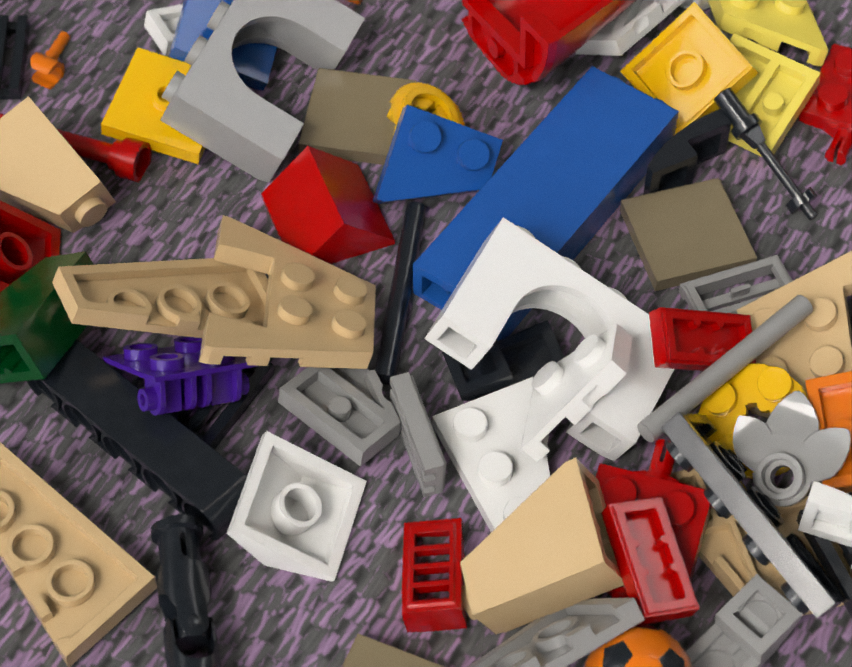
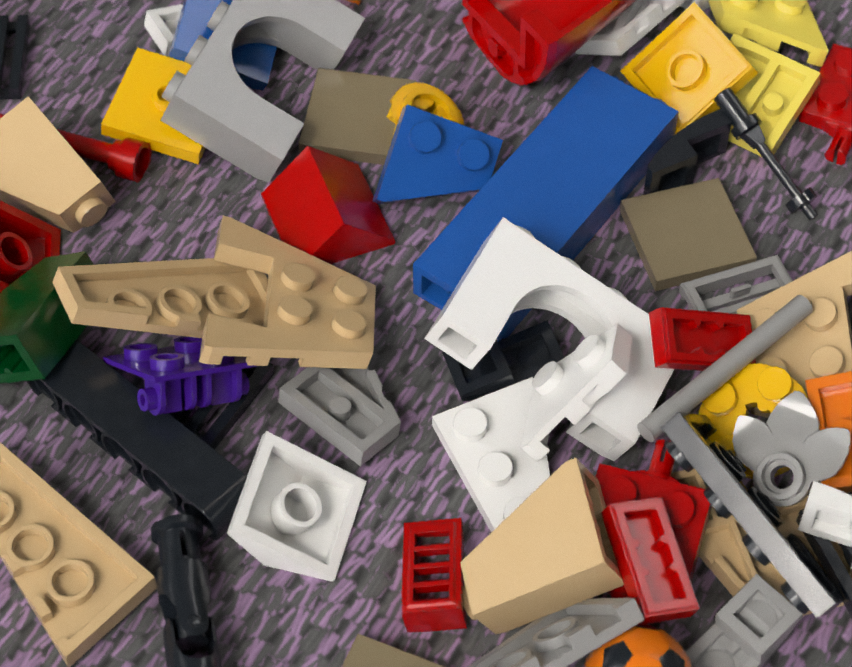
(48, 67): orange hand -> none
(400, 292): black bar -> none
(418, 435): light grey tile -> none

